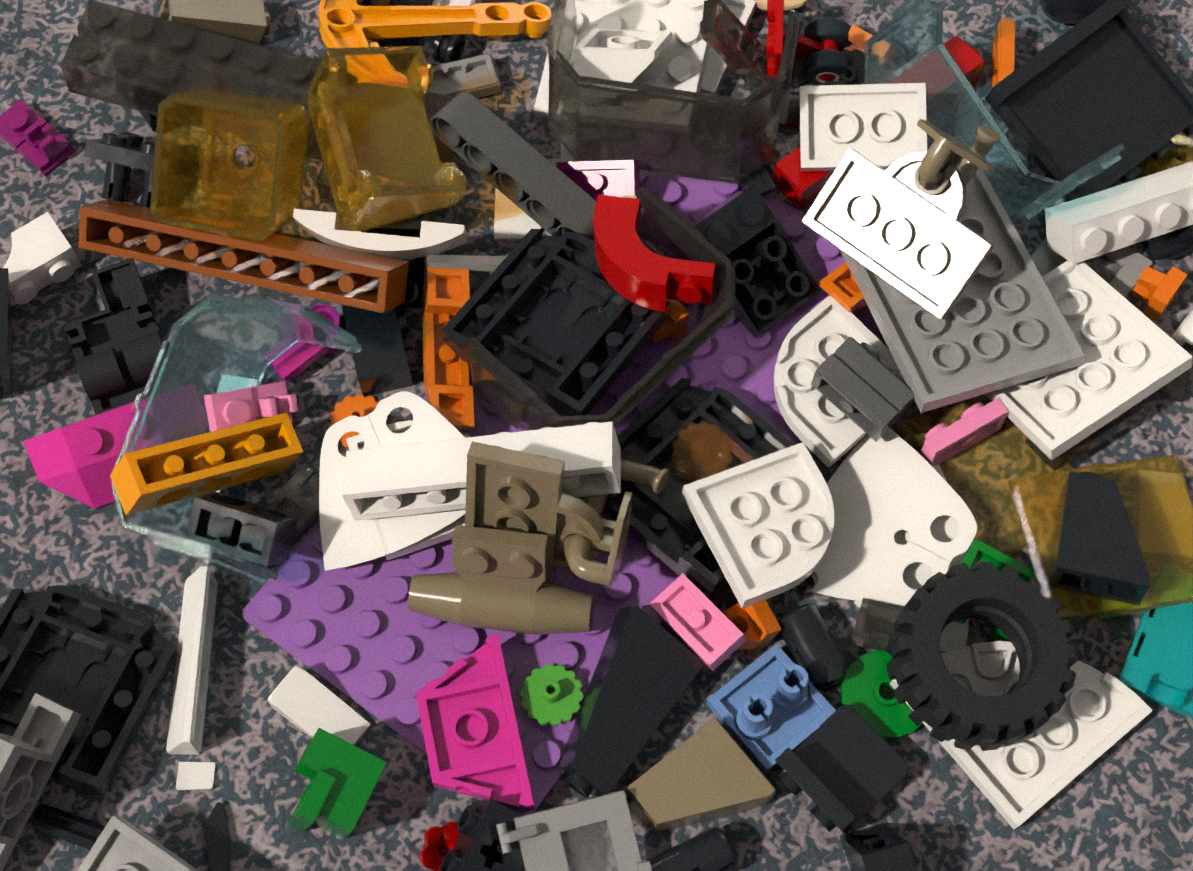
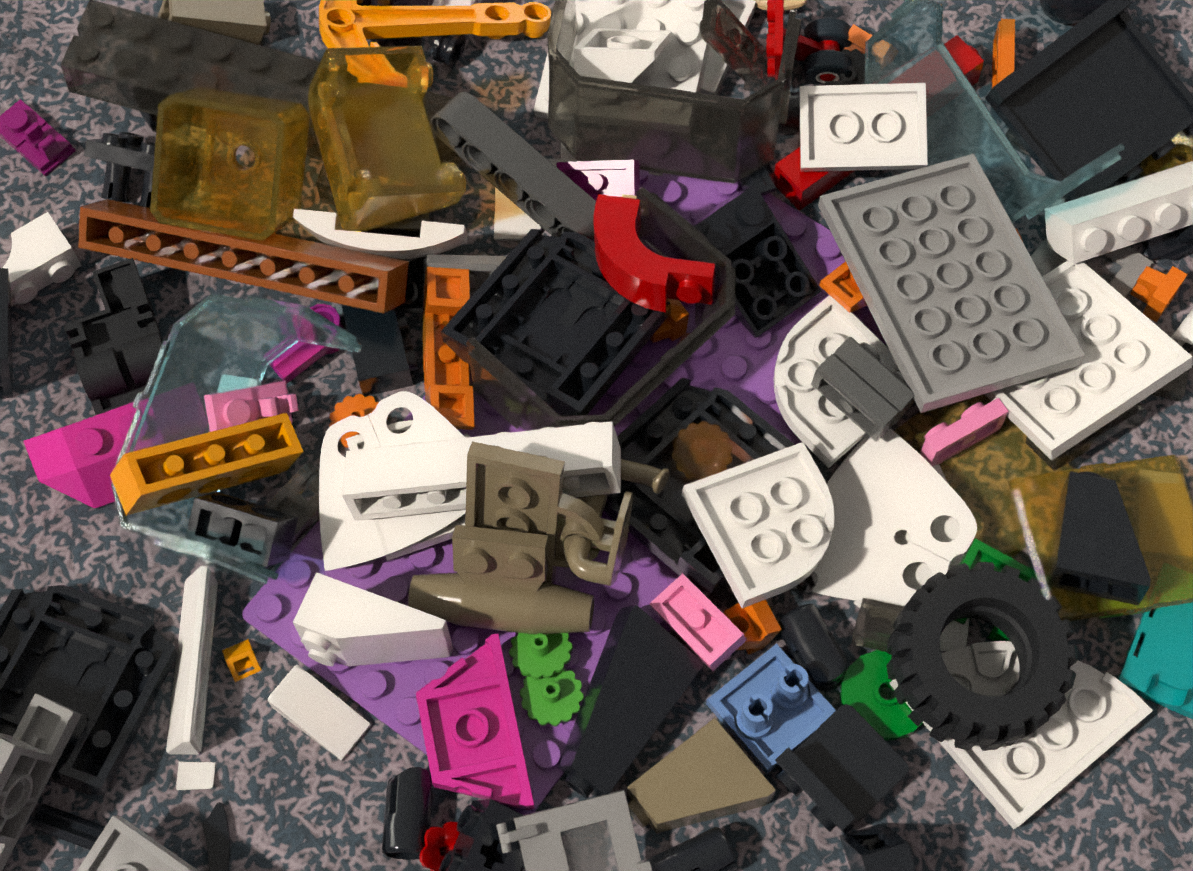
(240, 658): none -> light orange piece
(338, 784): green plate -> none
(365, 628): none -> white slope
(407, 814): none -> black arm
(472, 75): light grey plate -> none
(540, 654): none -> bright green piece
(909, 216): plate -> none

